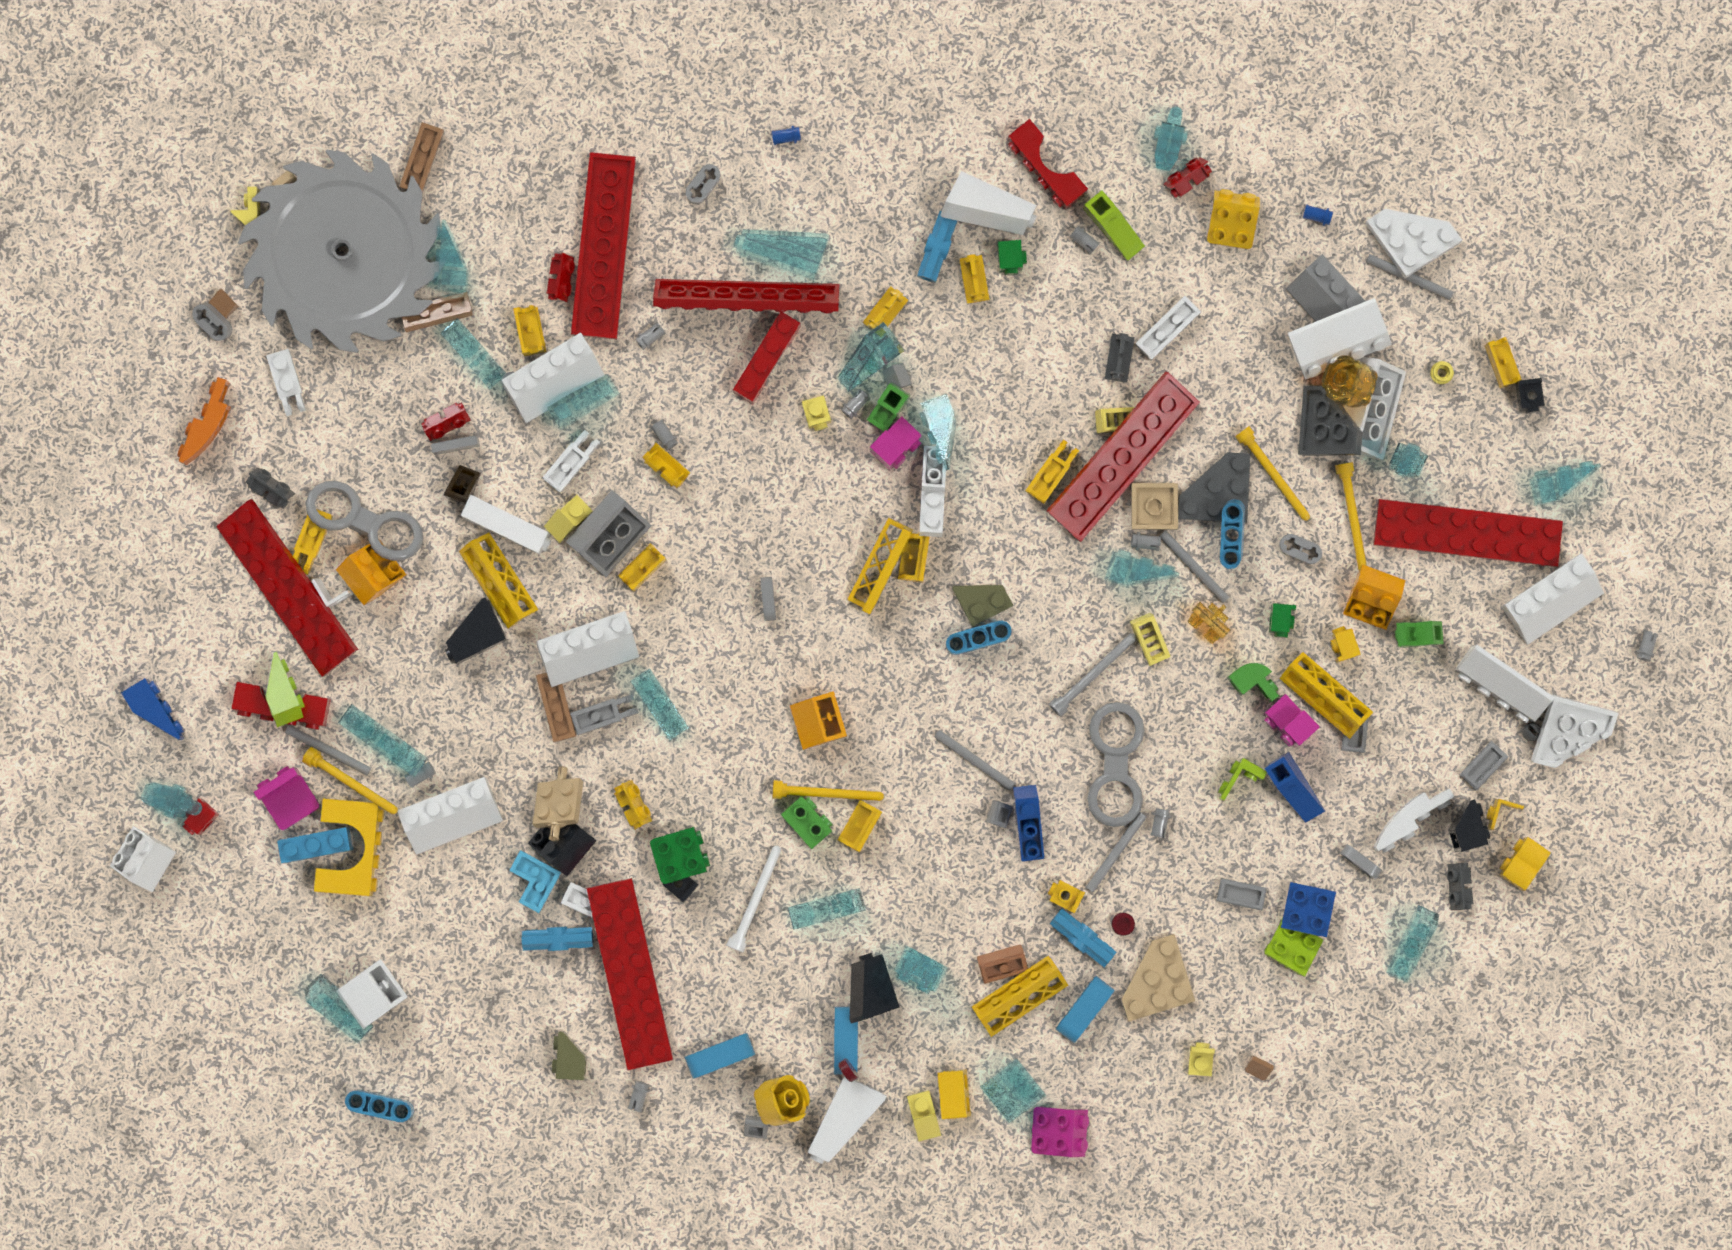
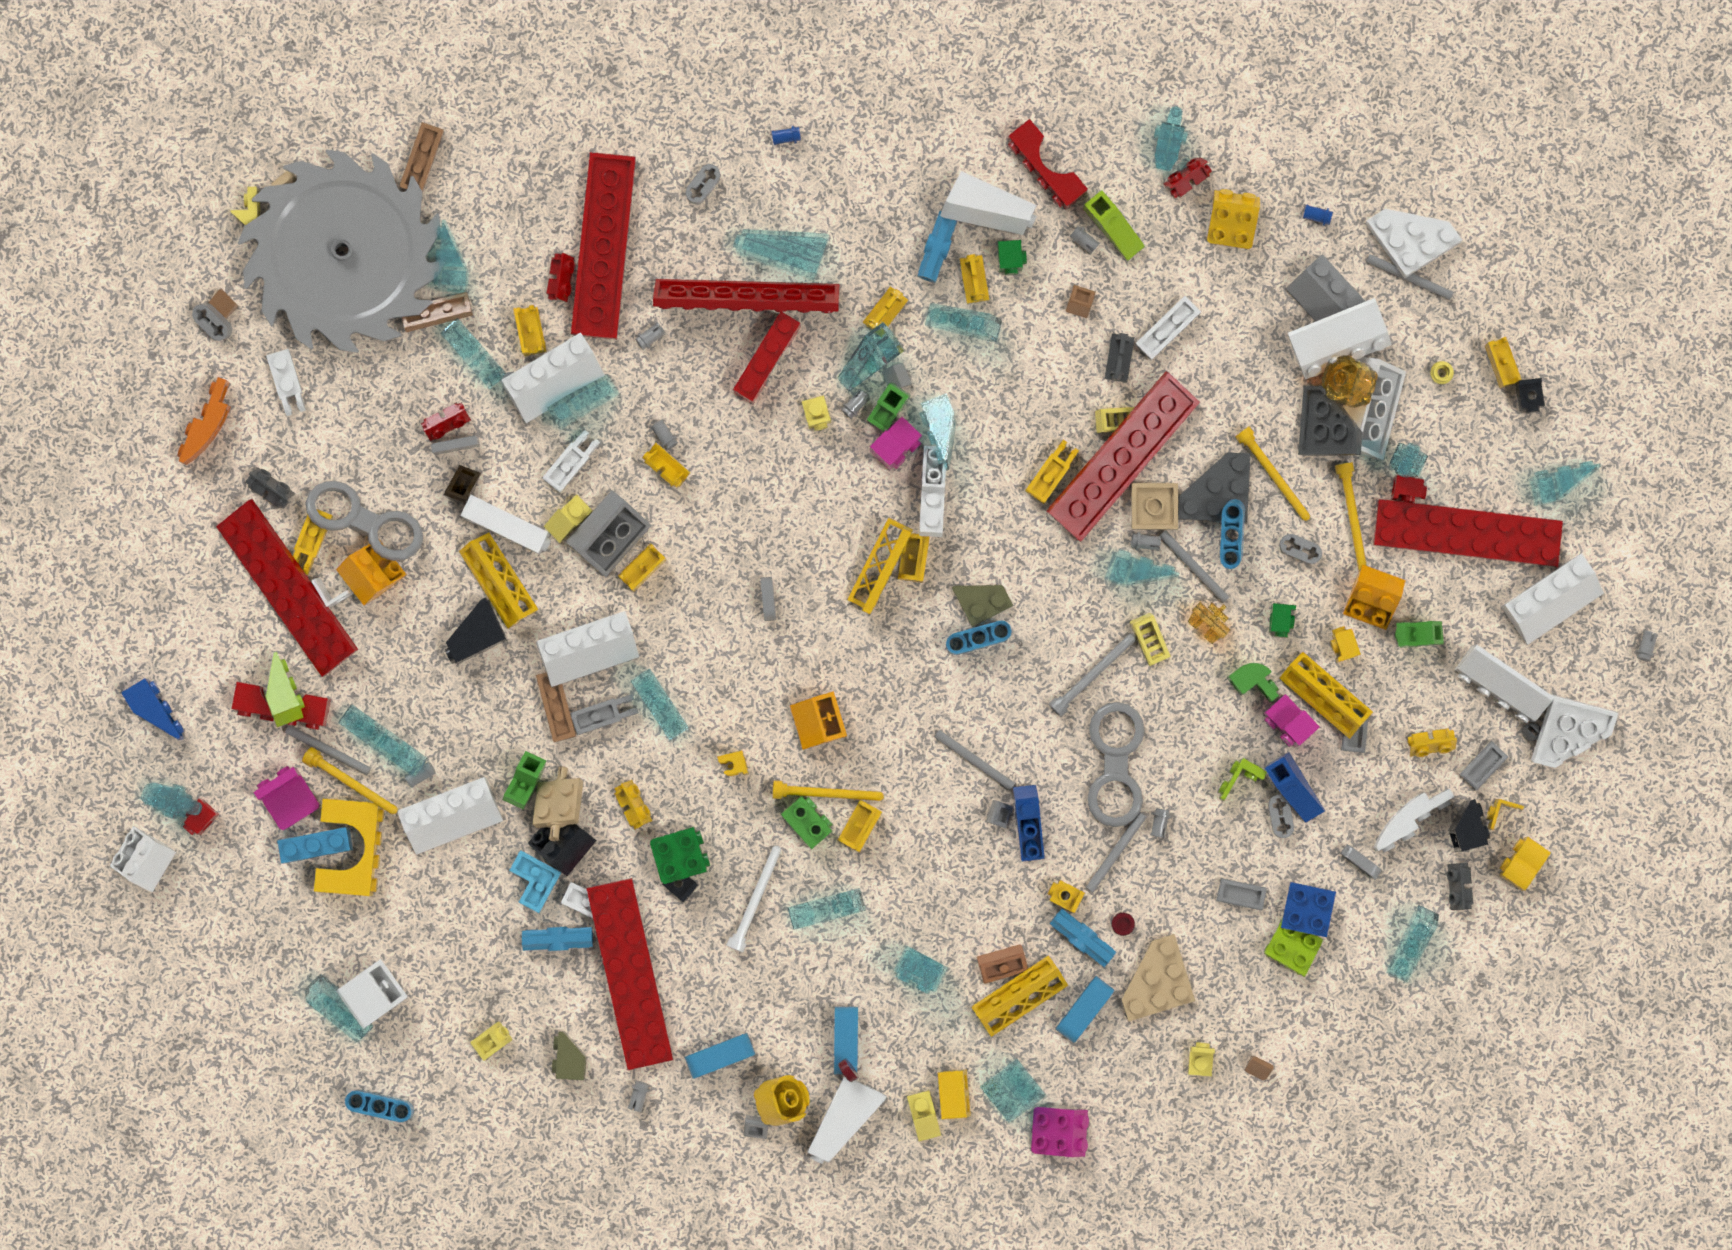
(491, 1040): none -> light yellow bracket
(525, 780): none -> bright green brick
(737, 761): none -> yellow hinge
(870, 988): black slope -> none
(964, 322): none -> clear light blue slope
(1080, 301): none -> medium nougat slope
(1275, 818): none -> light grey beam
(1408, 489): none -> red brick
(1442, 742): none -> yellow hinge

